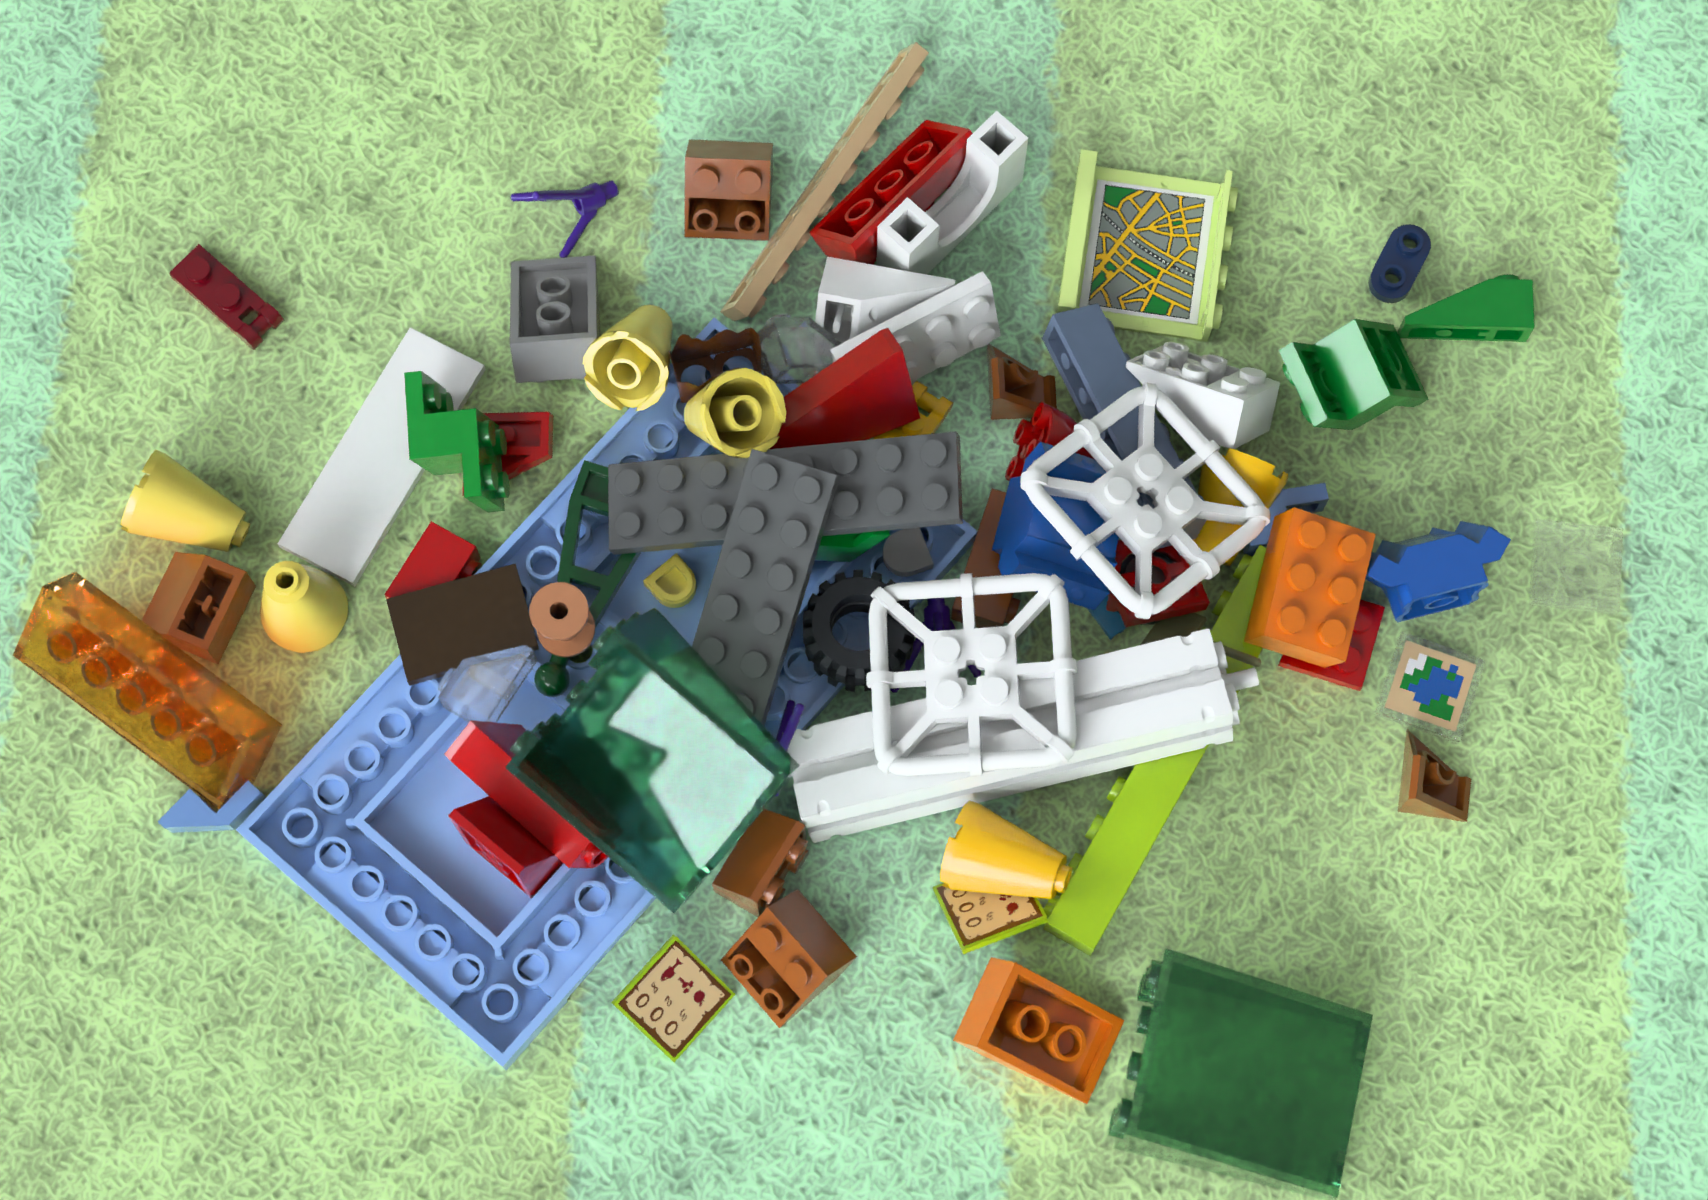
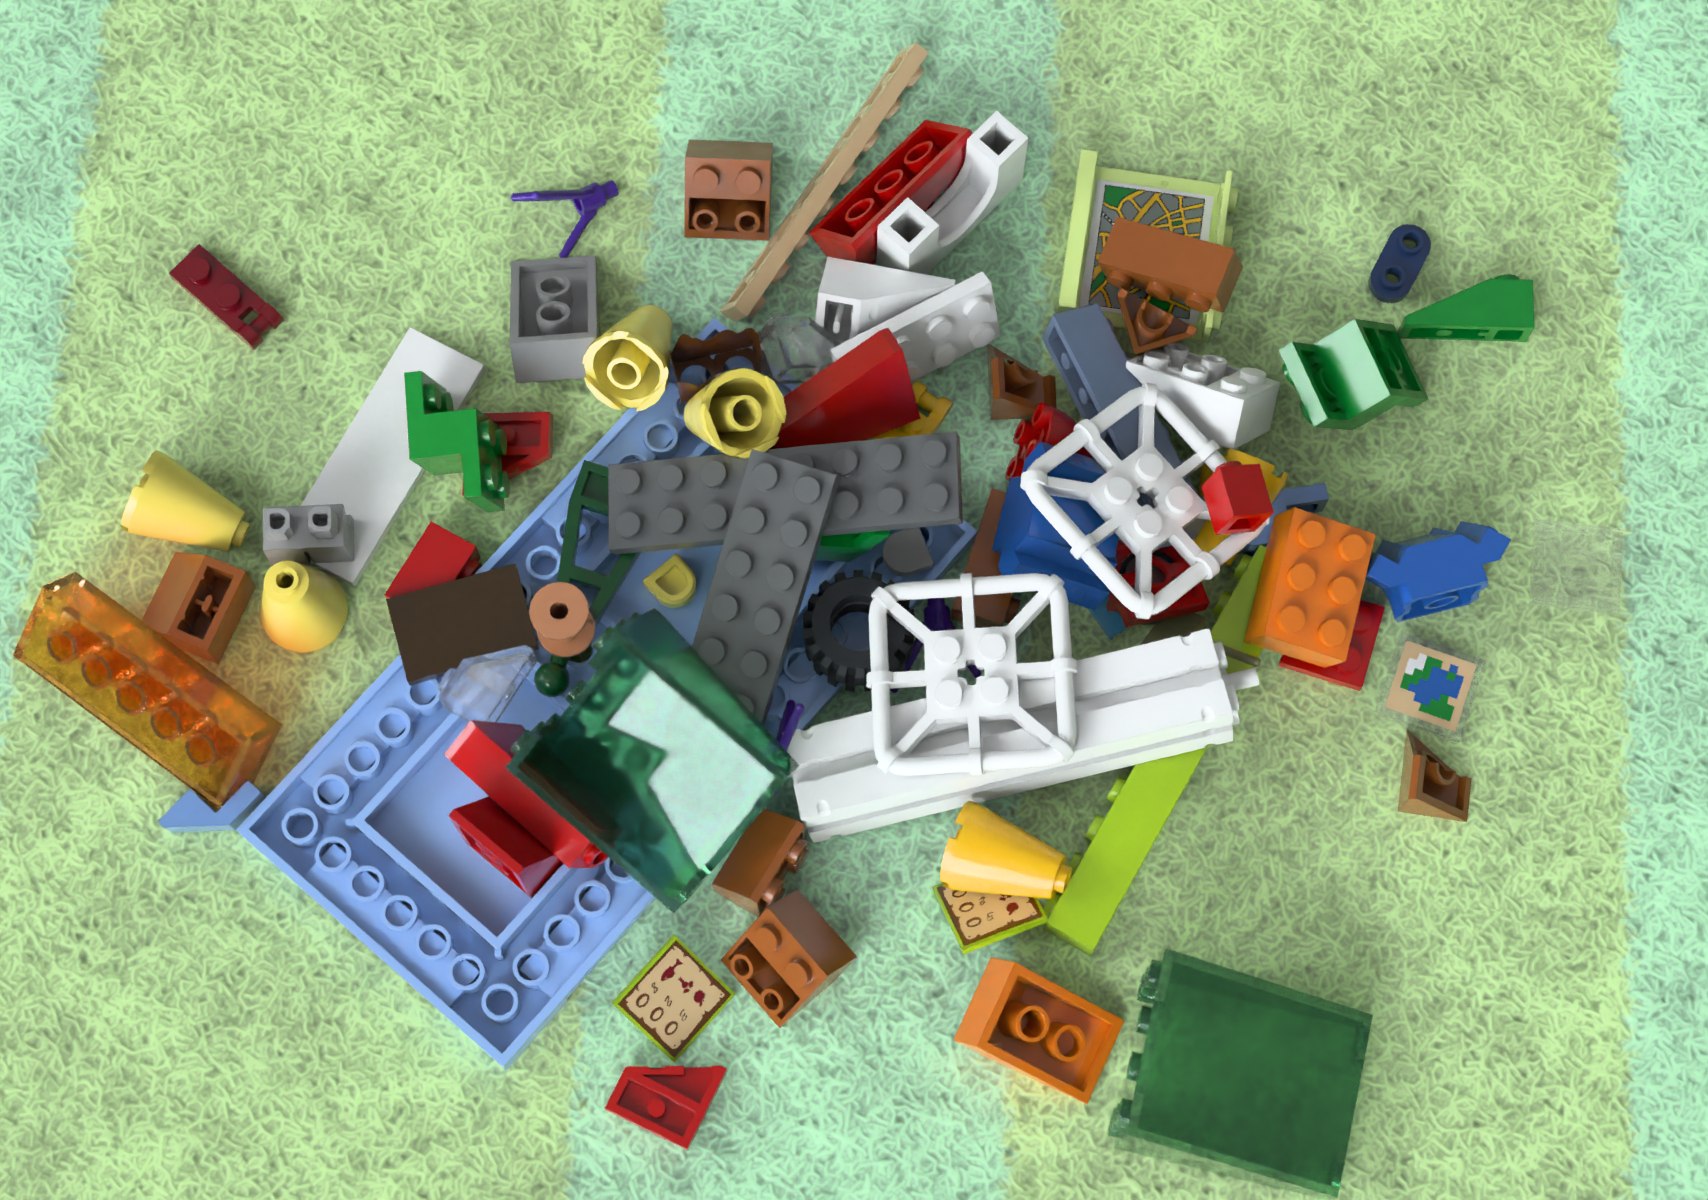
(308, 531): none -> light grey hips
(666, 1099): none -> red wing
(1149, 325): none -> dark orange slope
(1170, 265): none -> dark orange brick
(1237, 498): none -> red brick

